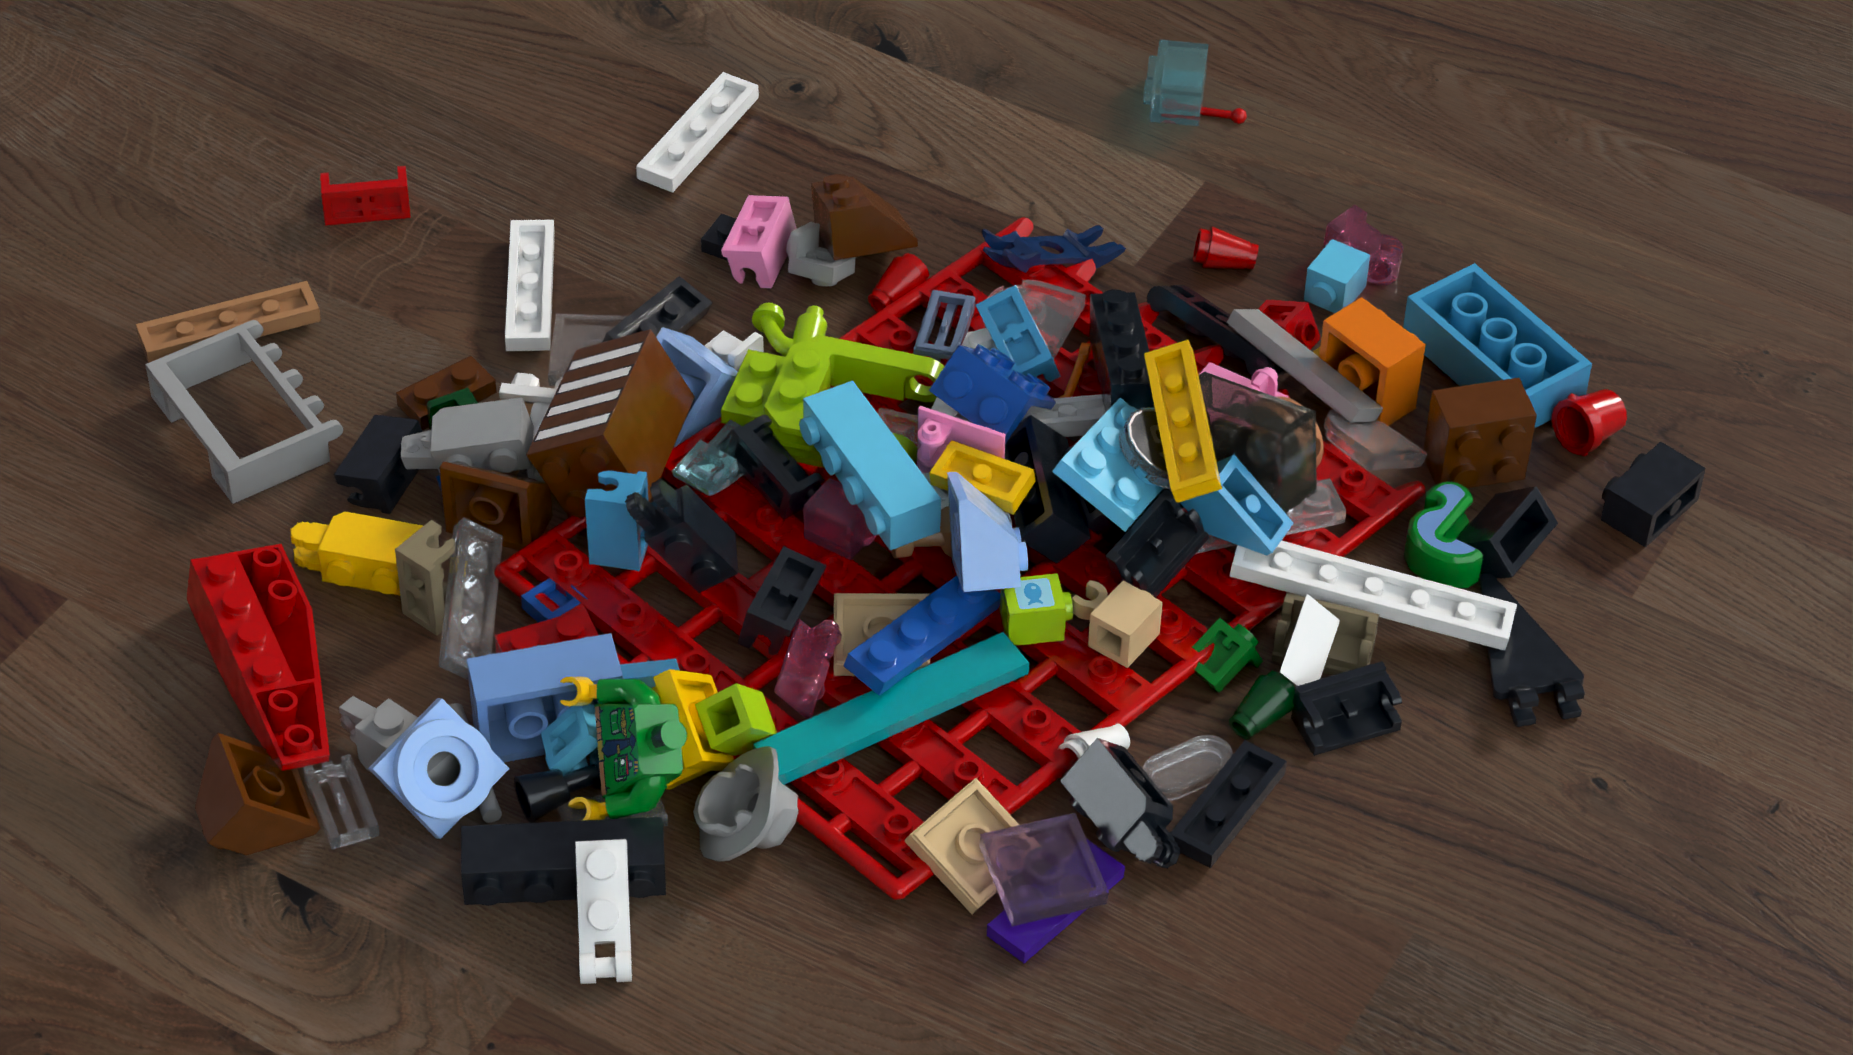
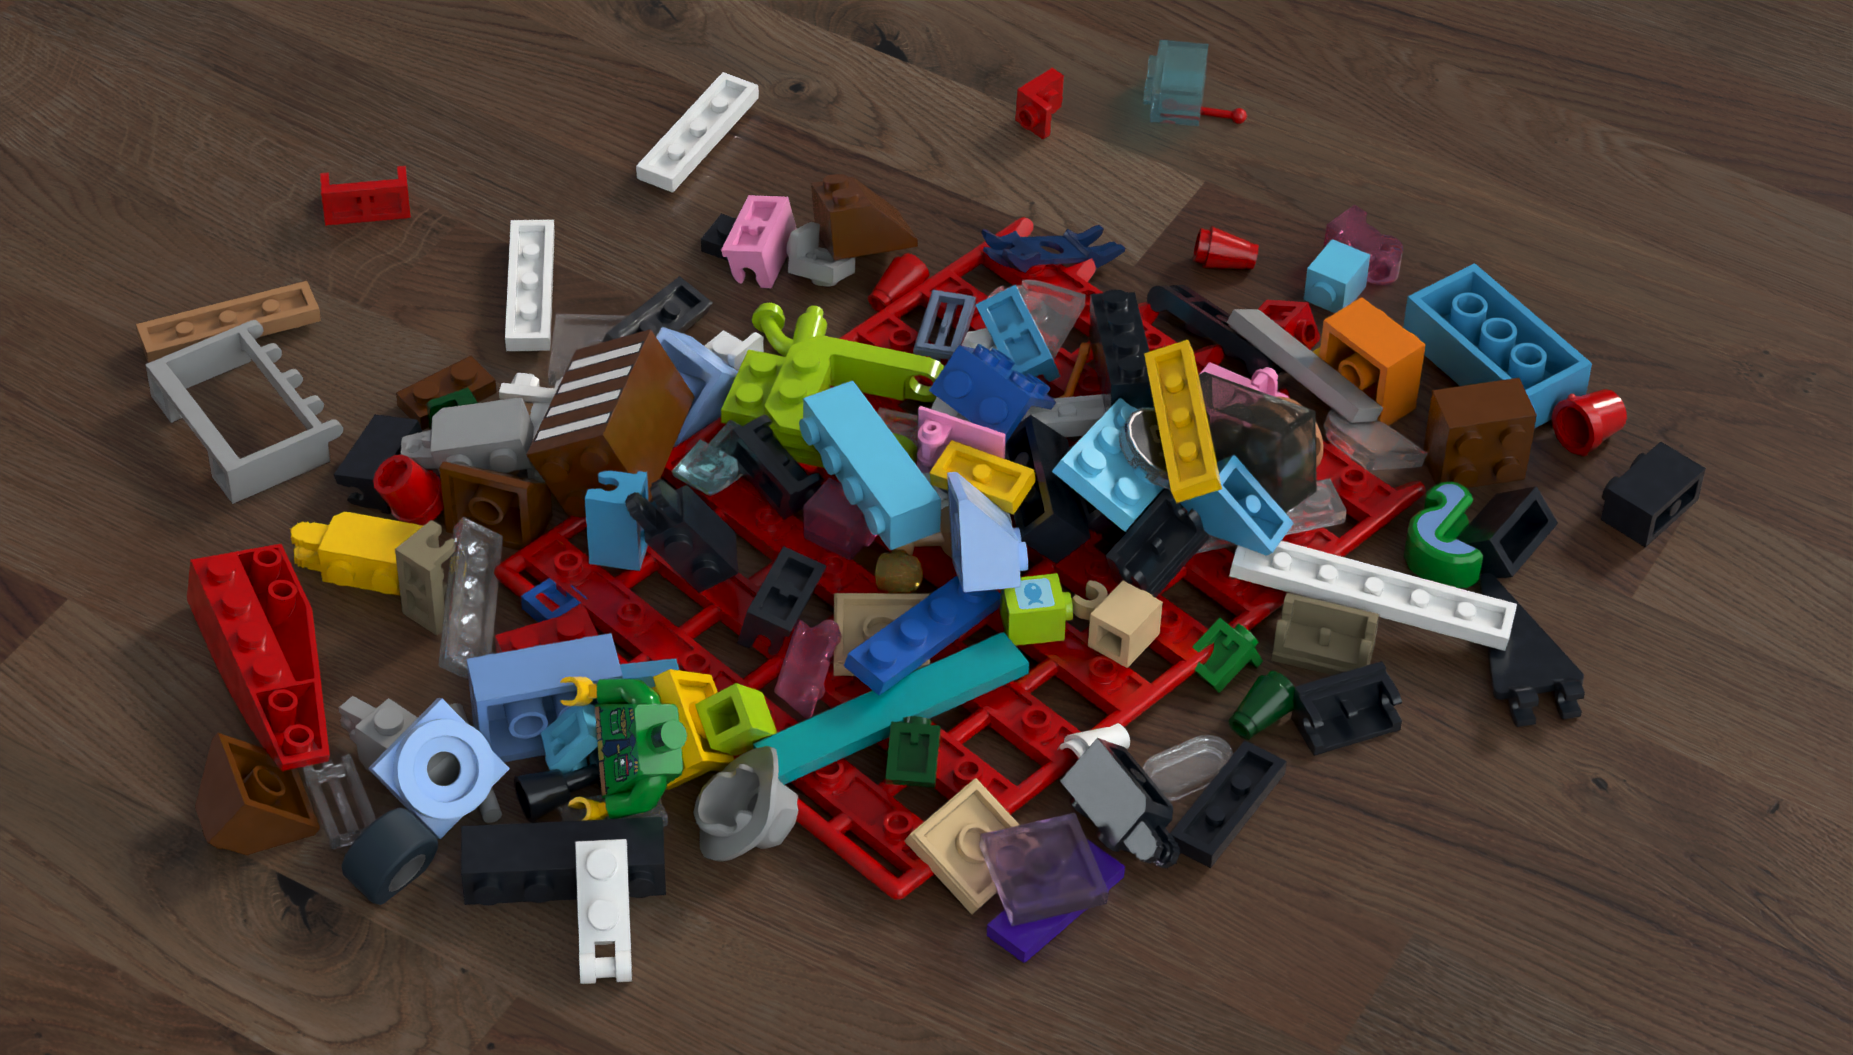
(389, 855): none -> black wheel
(409, 490): none -> red piece
(898, 572): none -> clear yellow plate
(913, 752): none -> dark green bracket
(1038, 102): none -> red bracket
(1309, 643): white sticker -> none

